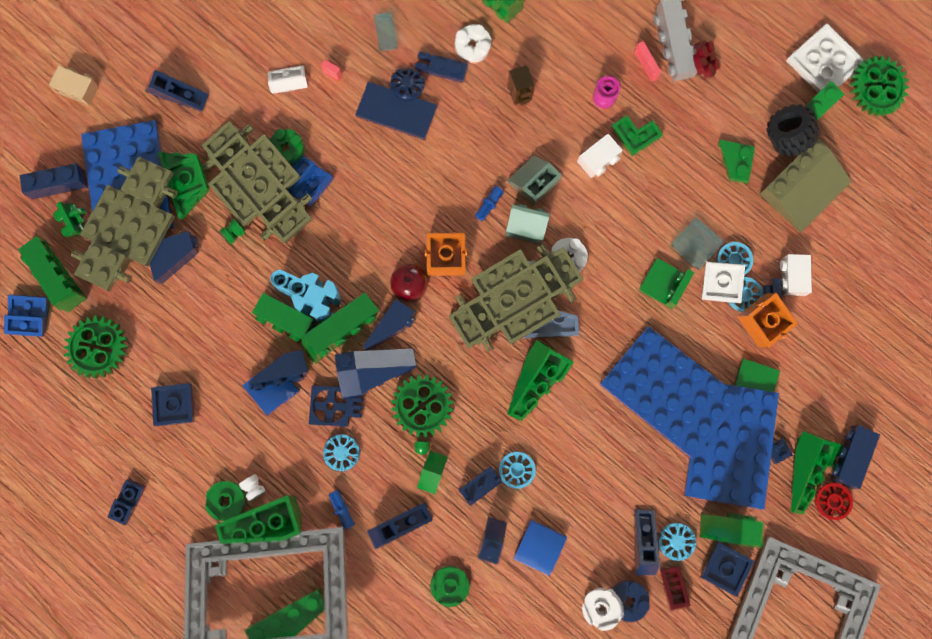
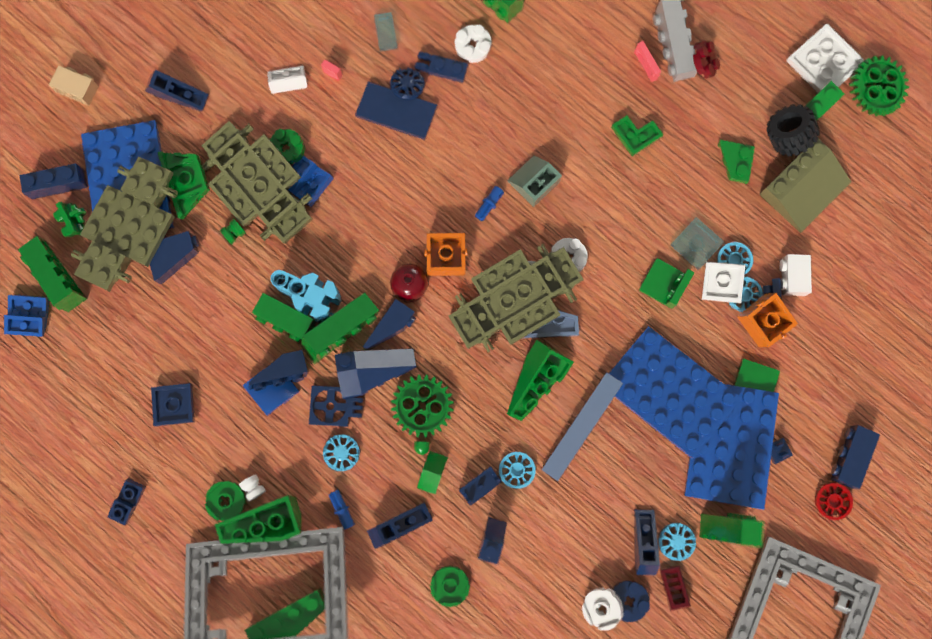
(91, 363): green gear -> none
(520, 85): dark brown brick -> none
(527, 224): slope -> none
(540, 547): blue slope -> none
(582, 426): none -> sand blue tile
(599, 156): white brick -> none
(606, 92): dark pink wheel -> none
(727, 569): dark blue plate -> none
(811, 461): green wedge -> none

